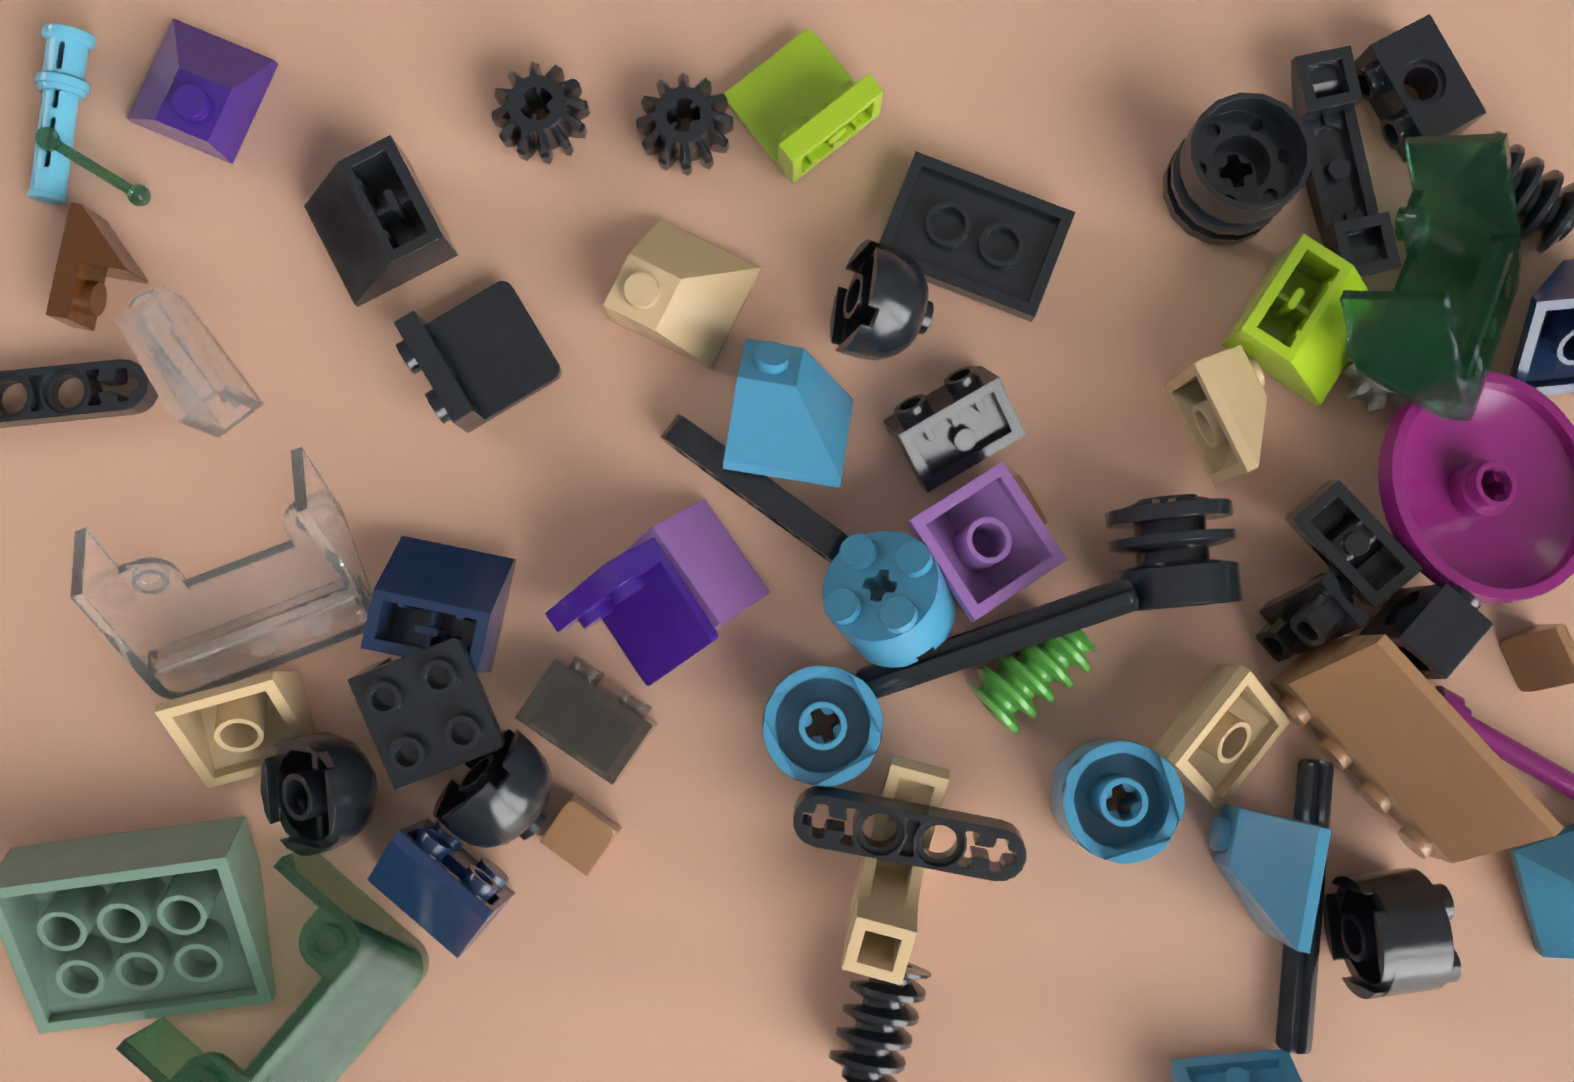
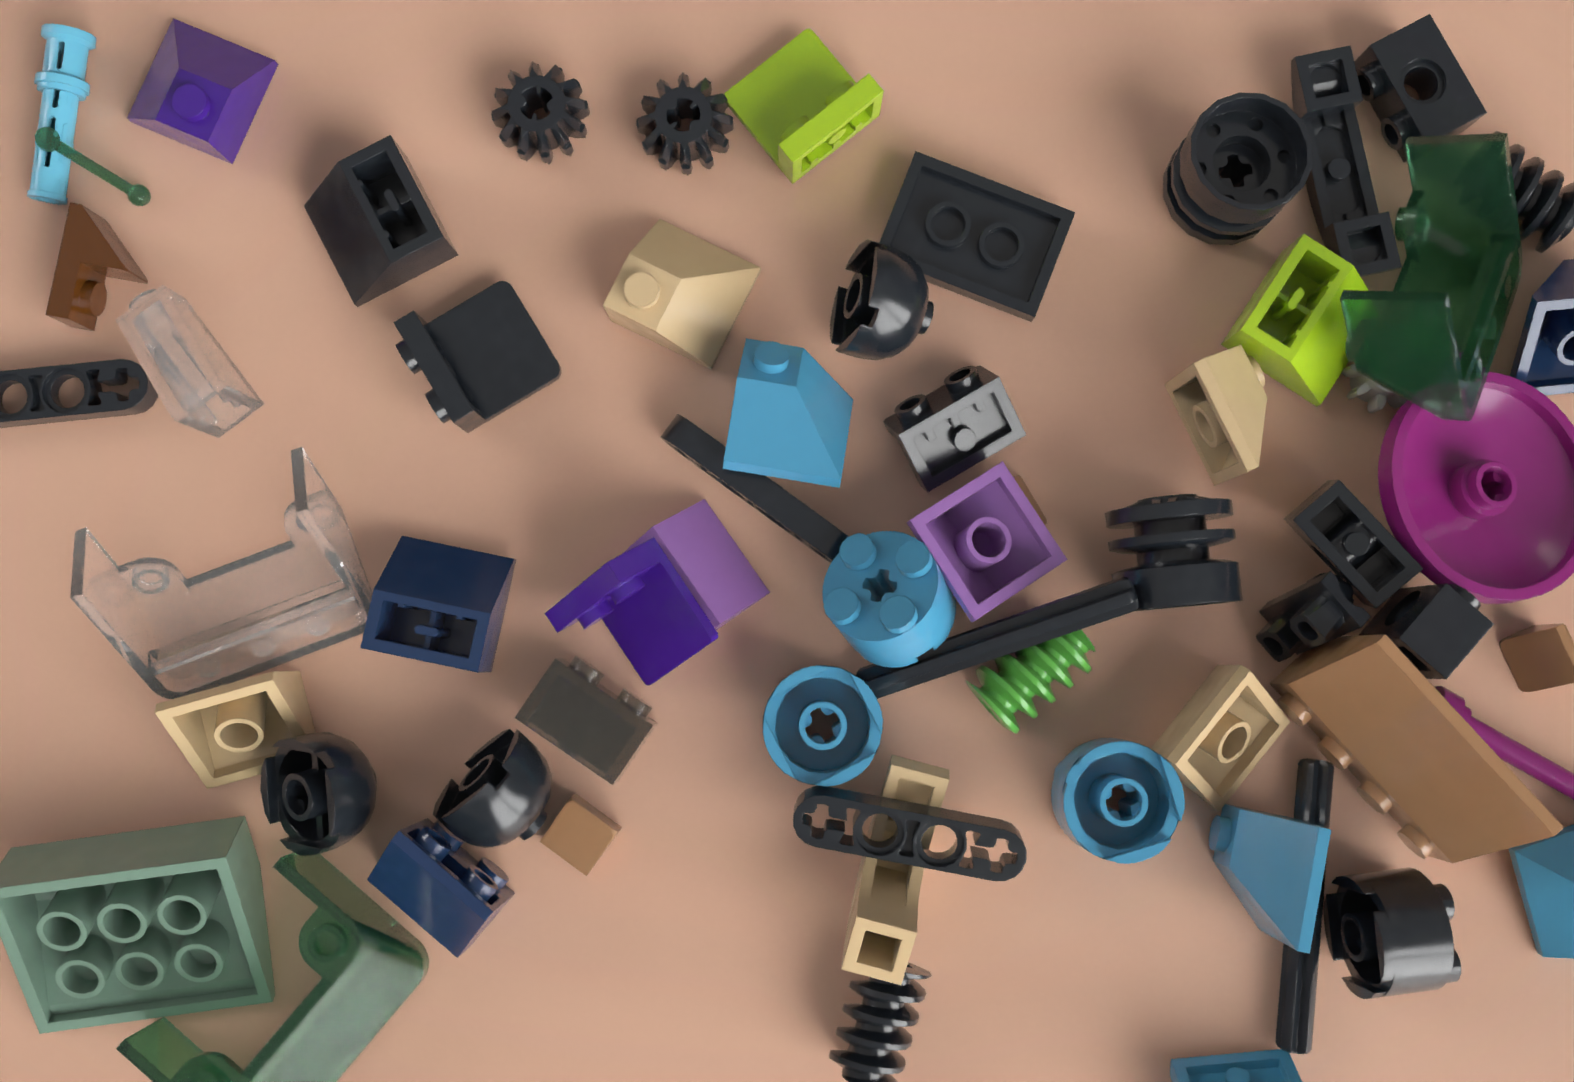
(426, 711): black bracket -> none

